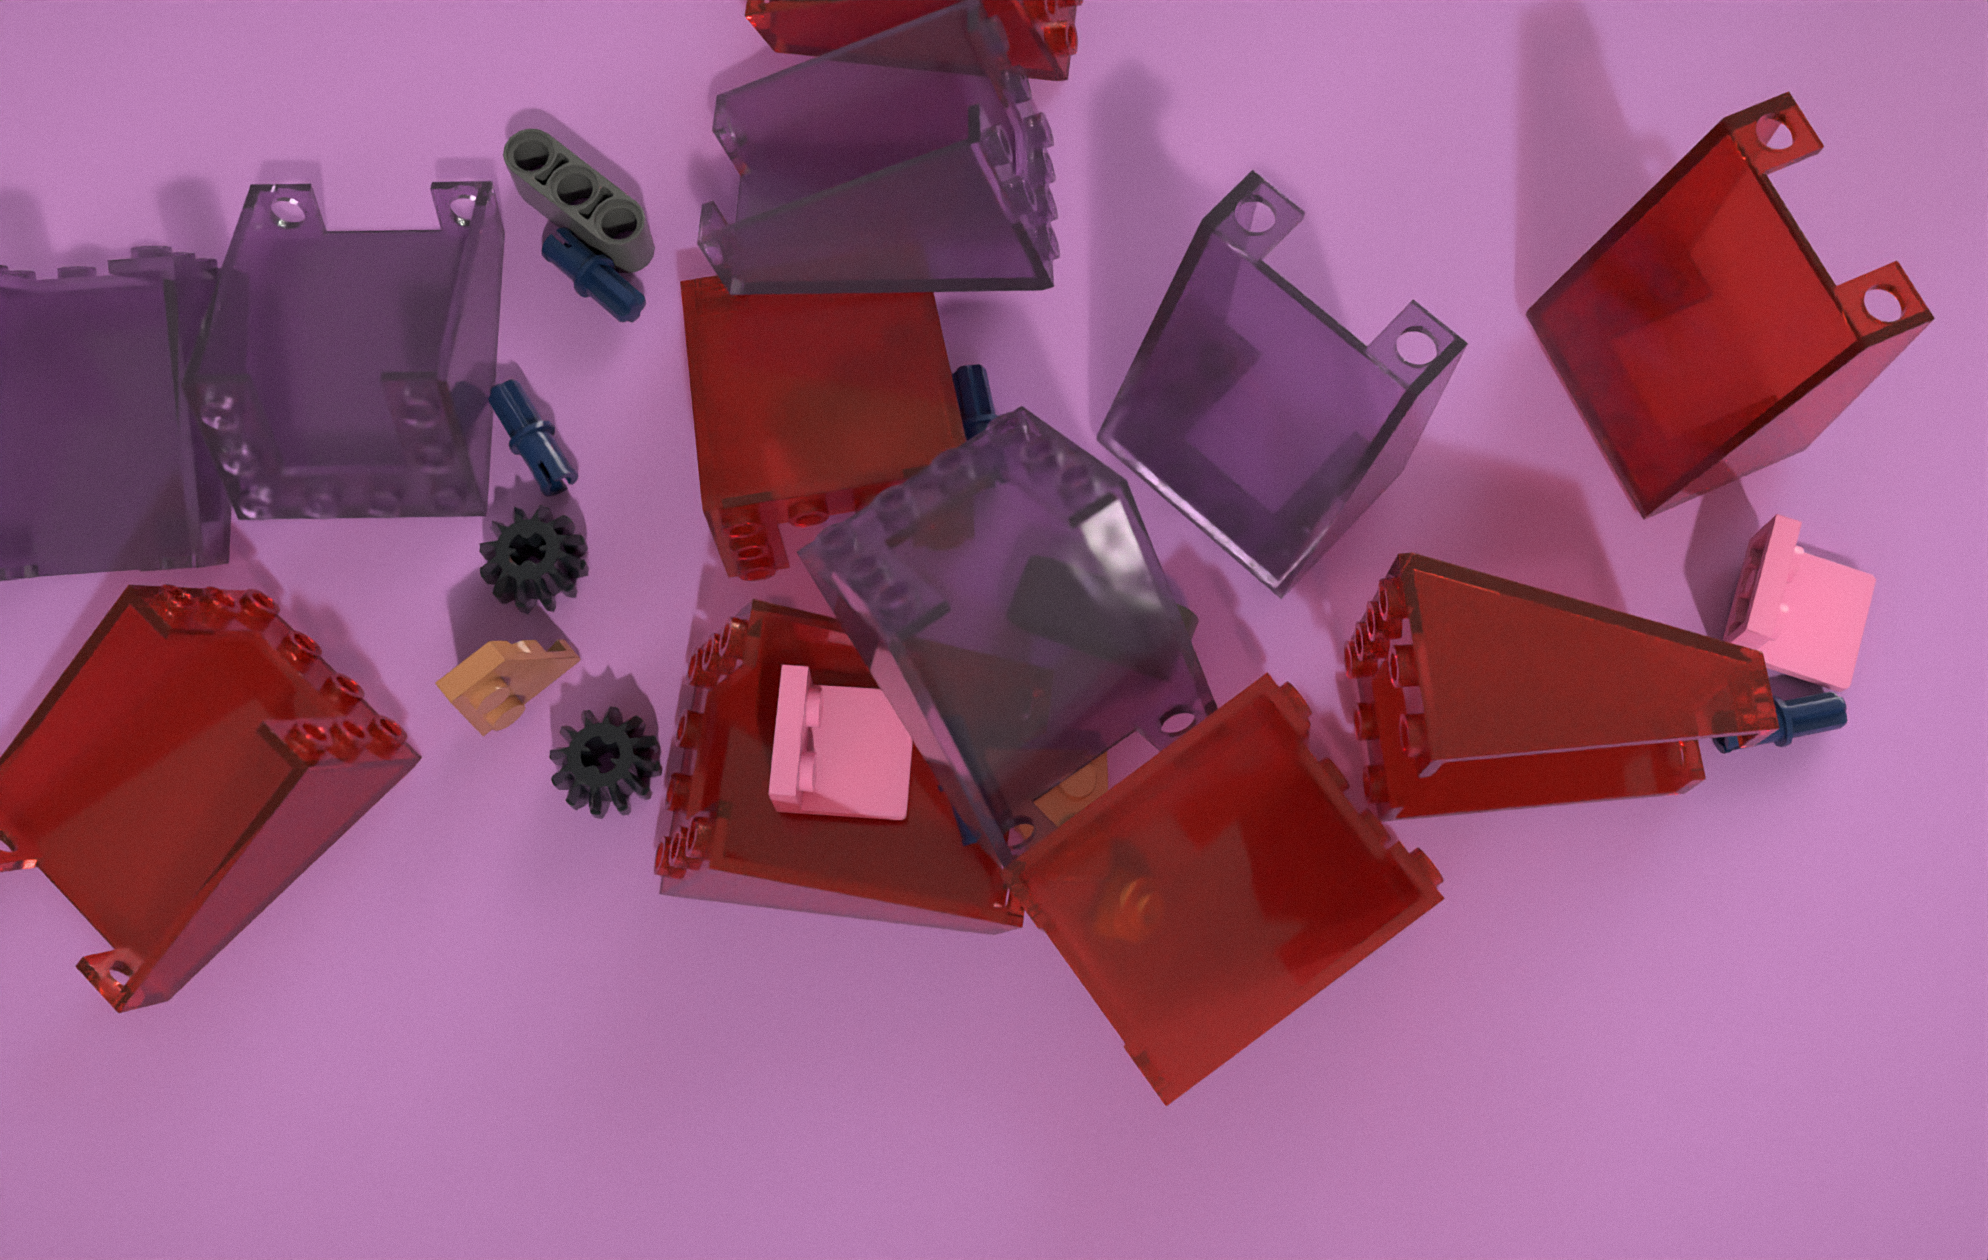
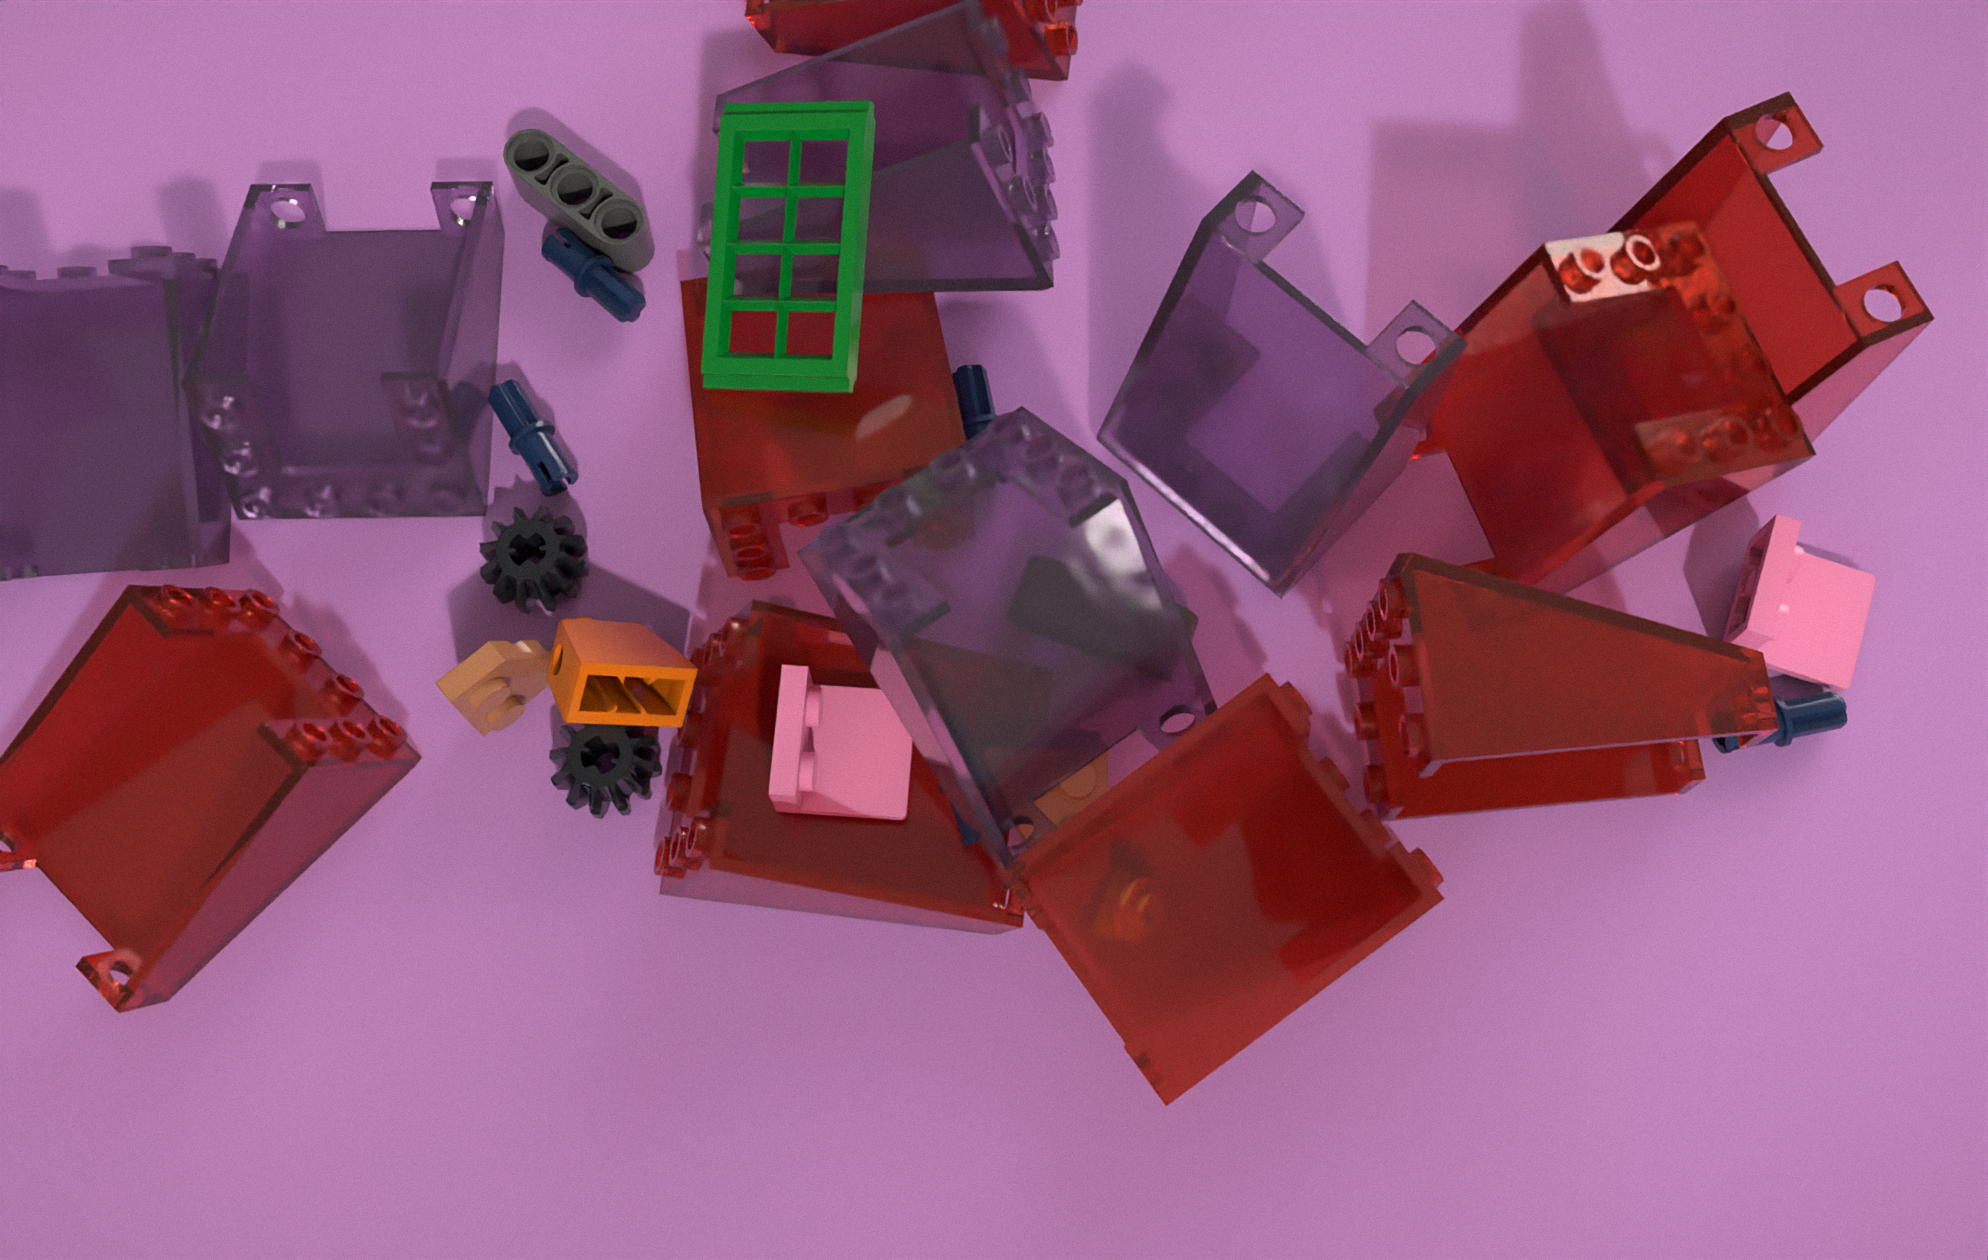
(618, 674): none -> orange torso
(791, 123): none -> green piece
(1608, 405): none -> clear red windscreen

